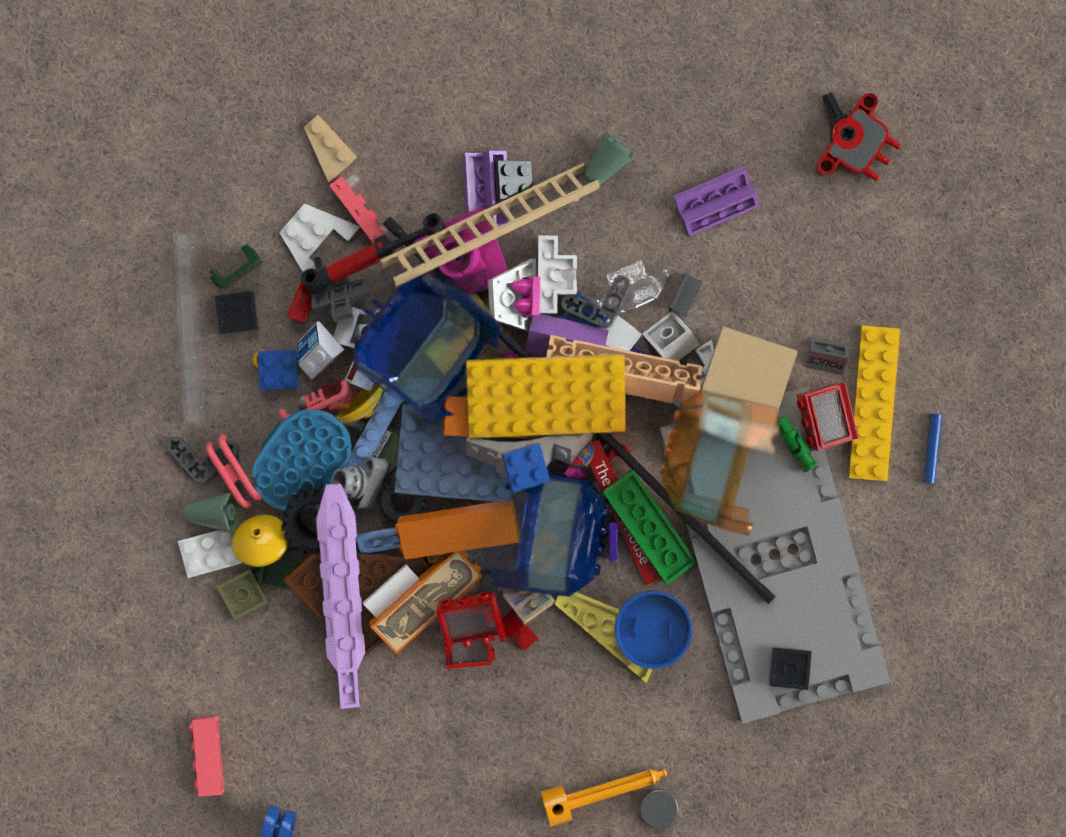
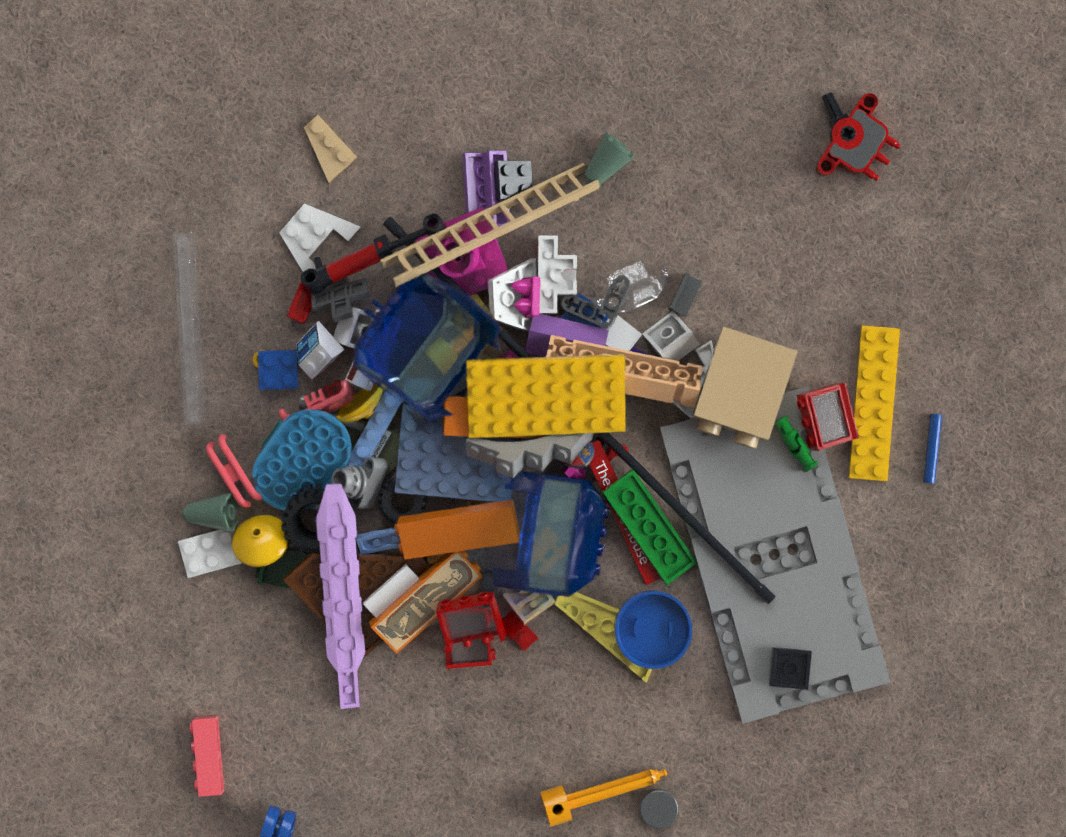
(205, 464): dark grey beam -> none
(236, 312): black plate -> none
(242, 594): olive plate -> none
(254, 262): dark green panel -> none
(356, 207): coral piece -> none
(525, 467): blue plate -> none
(612, 541): dark purple tile -> none
(709, 456): clear orange windscreen -> none
(716, 201): medium lavender slope -> none
(827, 356): dark grey panel -> none

